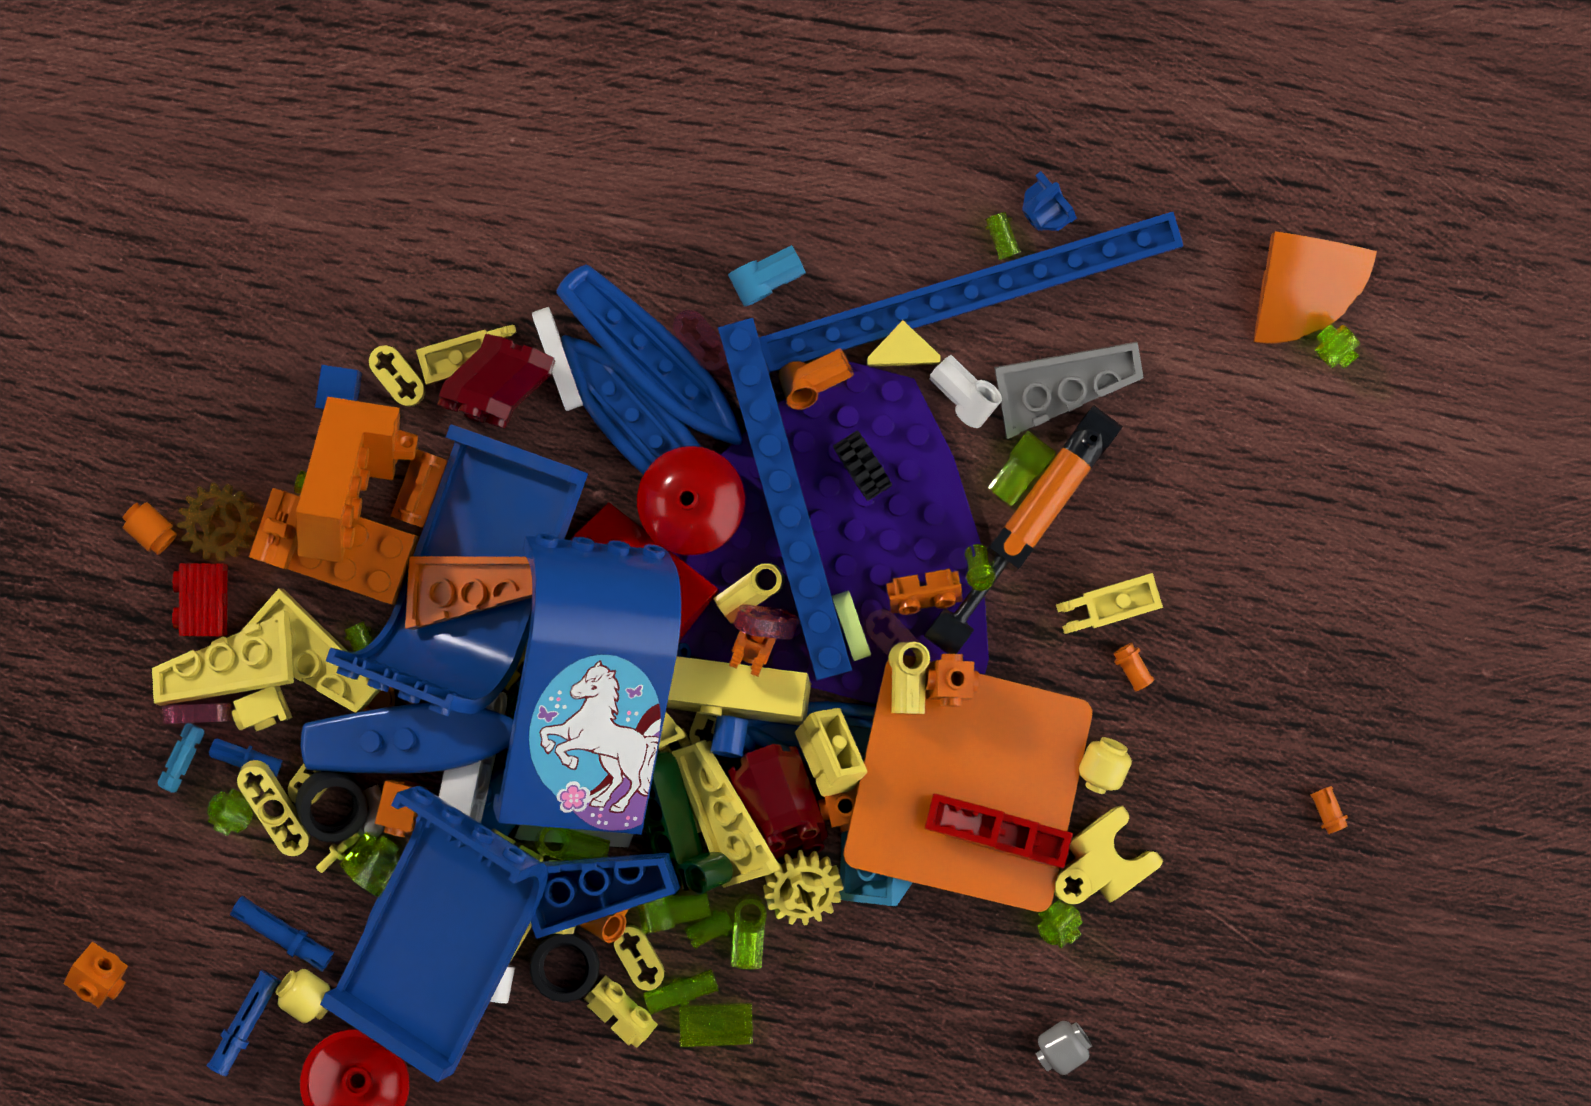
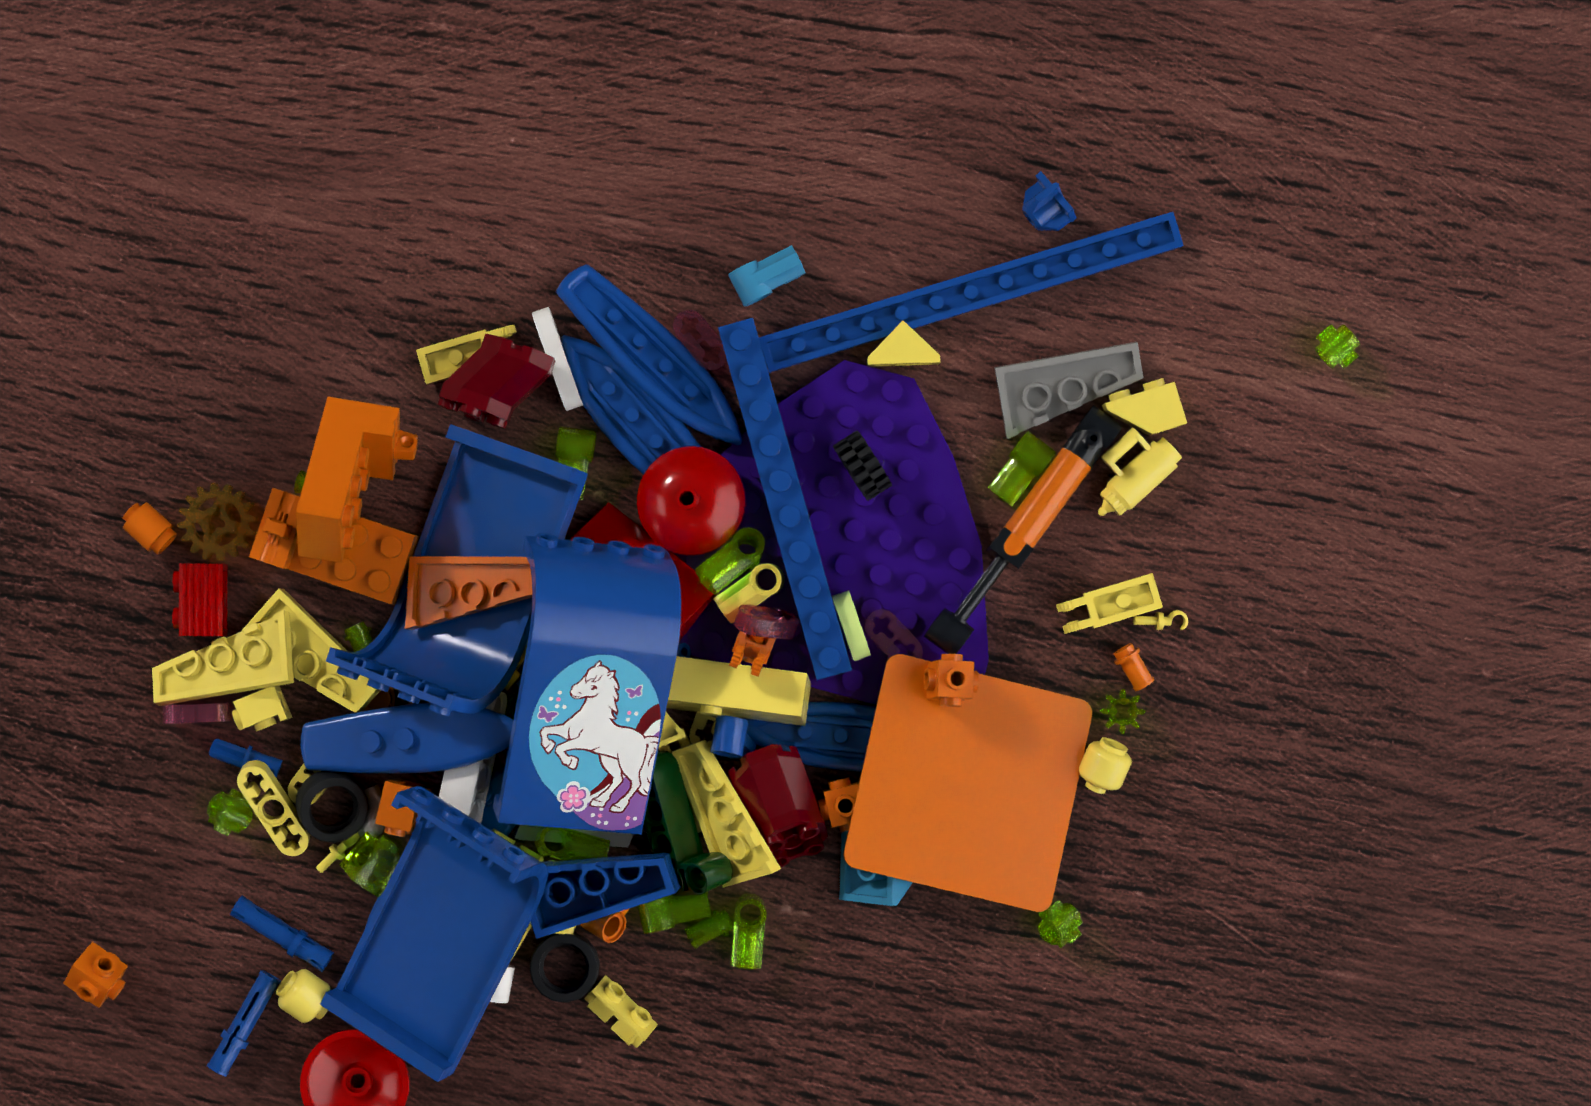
(181, 757): dark azure axle -> none
(337, 383): blue brick -> none
(390, 381): light yellow beam -> none
(419, 488): orange hinge -> none
(576, 449): none -> clear neon green piece
(646, 952): light yellow beam -> none
(680, 991): clear neon green pin -> none
(716, 1024): clear neon green panel -> none
(730, 562): none -> clear neon green piece
(803, 888): light yellow gear -> none
(813, 378): orange piece -> none
(830, 752): light yellow brick -> none
(908, 683): light yellow piece -> none
(941, 591): orange hinge -> none
(973, 397): white piece -> none
(980, 573): clear neon green pin -> none
(998, 831): red slope -> none
(1002, 235): clear neon green pin -> none
(1063, 1047): light grey head -> none
(1099, 864): light yellow piece -> none
(1111, 711): none -> clear neon green gear
(1139, 475): none -> light yellow piece
(1148, 411): none -> light yellow slope
(1160, 621): none -> light yellow hand
(1308, 285): orange brick -> none
(1329, 810): orange pin -> none

